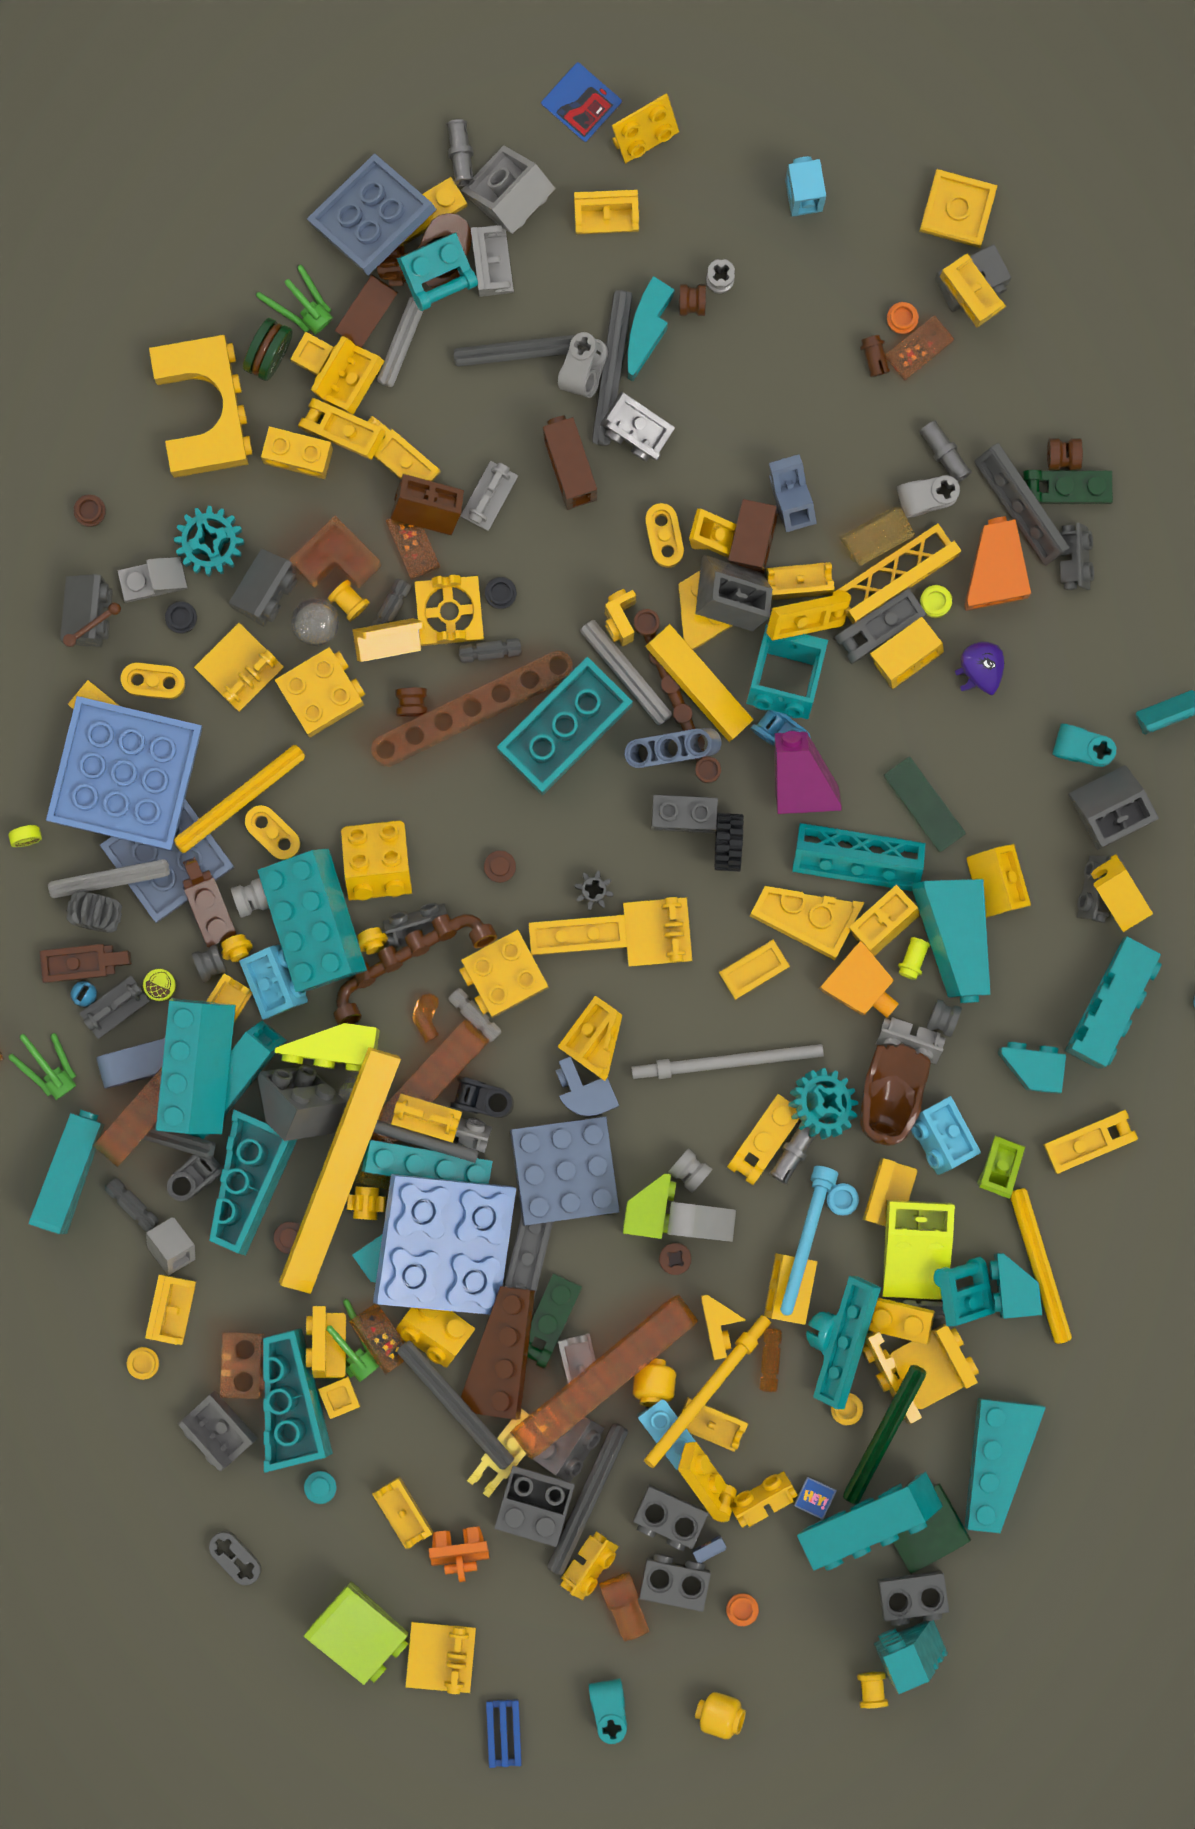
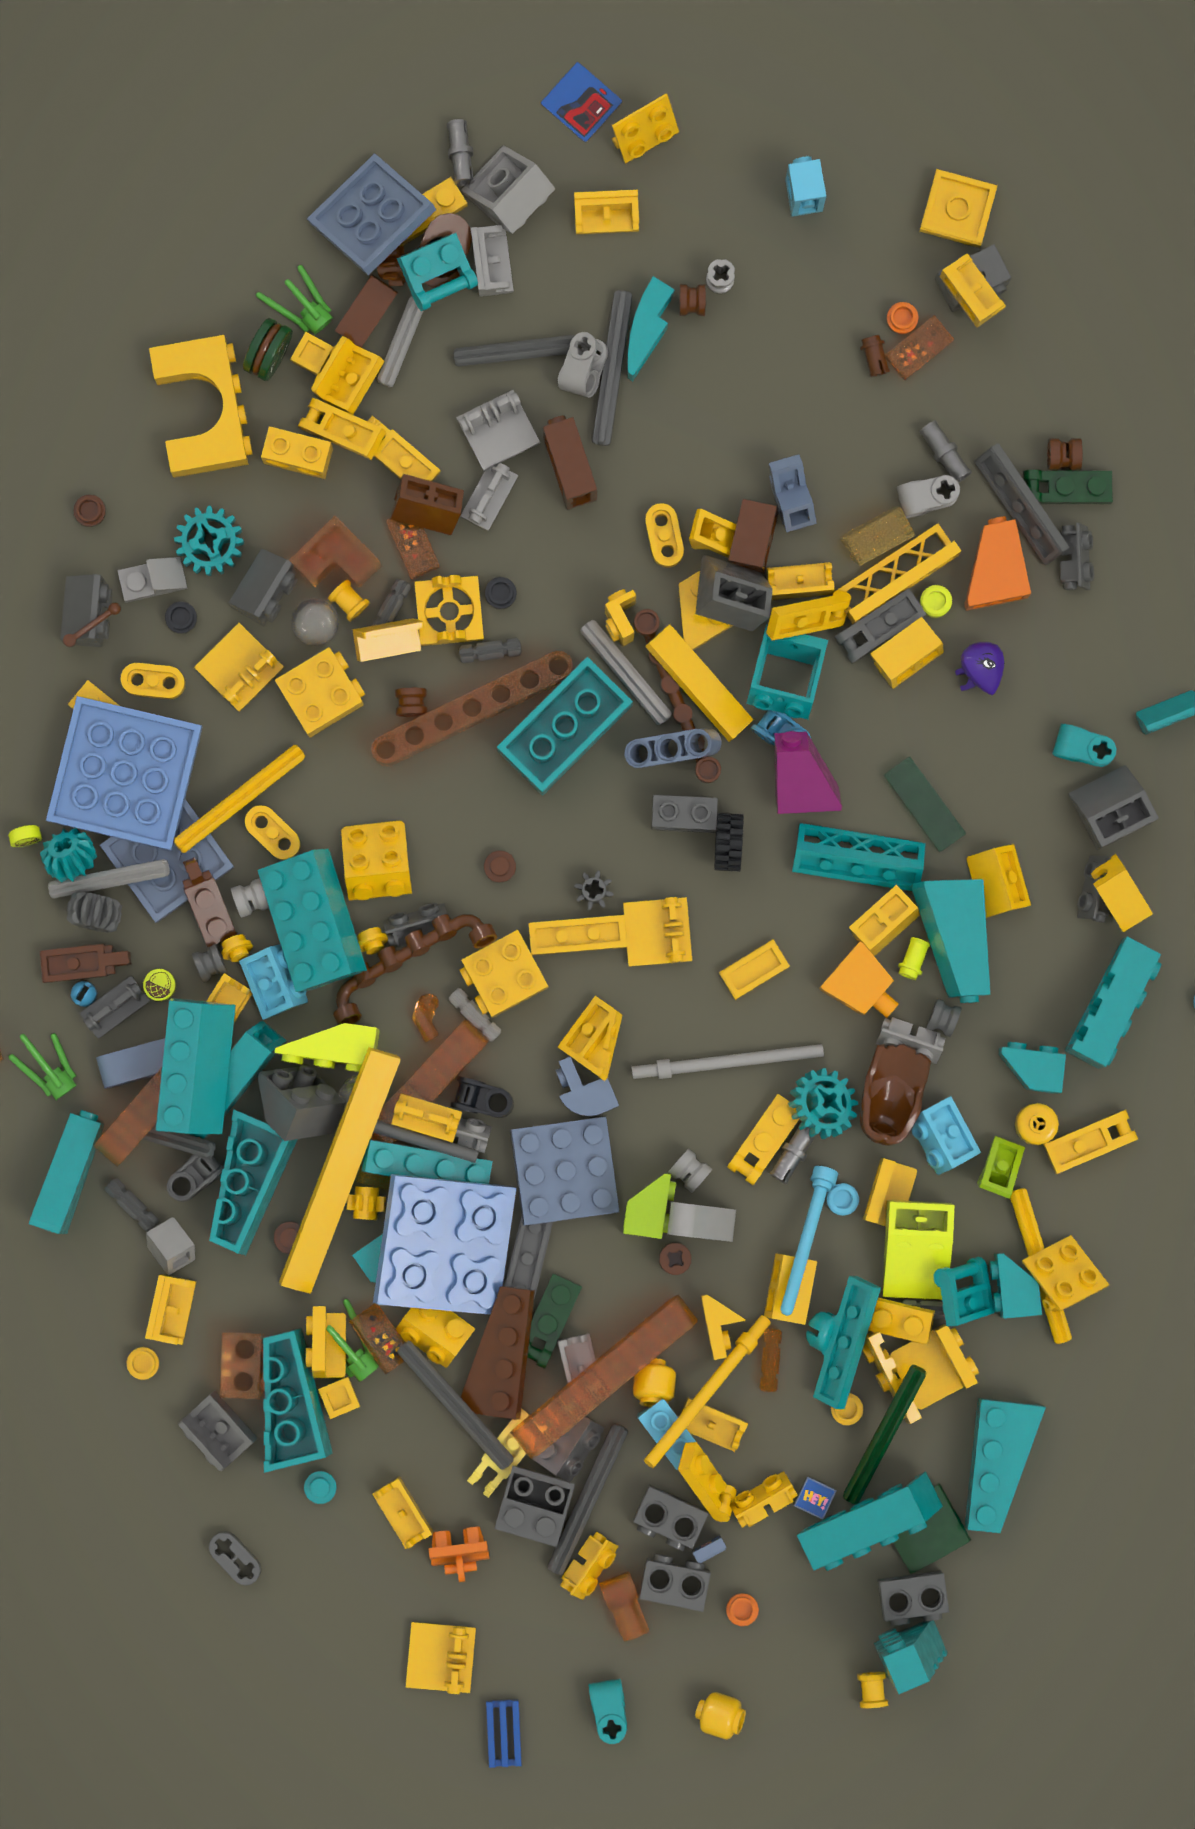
(68, 855): none -> teal gear
(357, 1634): lime slope -> none
(498, 430): none -> light grey hinge
(637, 426): bracket -> none
(809, 919): yellow wing -> none
(1025, 1127): none -> yellow head
(1064, 1274): none -> yellow hinge

